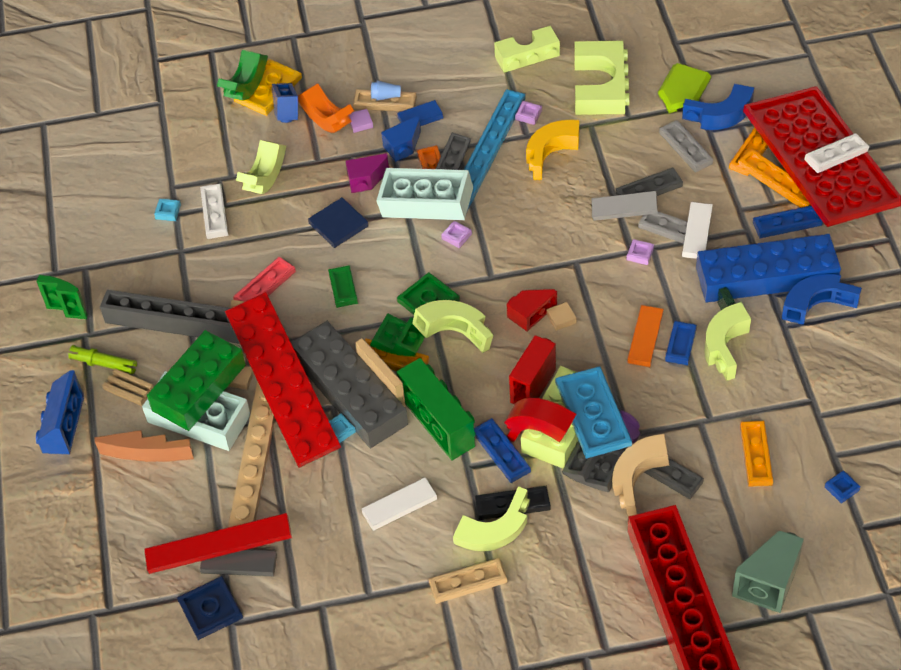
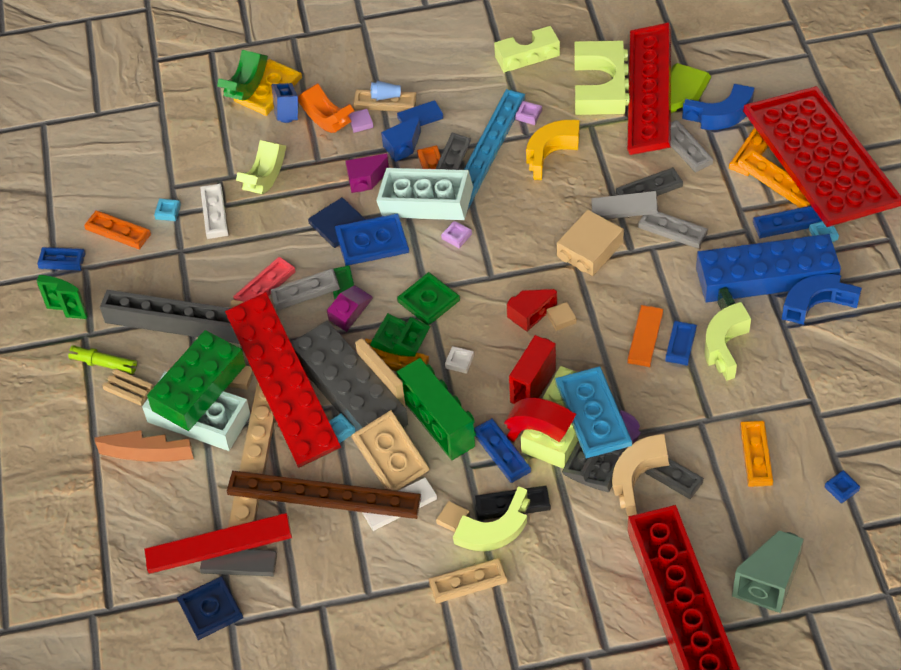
(60, 261): none -> blue tile
(61, 415): blue slope -> none
(117, 229): none -> orange tile
(305, 289): none -> light grey tile
(324, 494): none -> reddish brown tile
(348, 307): none -> magenta slope
(371, 239): none -> blue tile
(390, 452): none -> tan tile
(451, 516): none -> tan tile
(453, 316): yellowish green arch -> none
(459, 359): none -> white tile
(590, 242): none -> tan brick
(640, 252): lavender tile -> none
(649, 89): none -> red plate
(697, 229): white tile -> none
(821, 229): none -> medium azure tile
(836, 153): white tile -> none

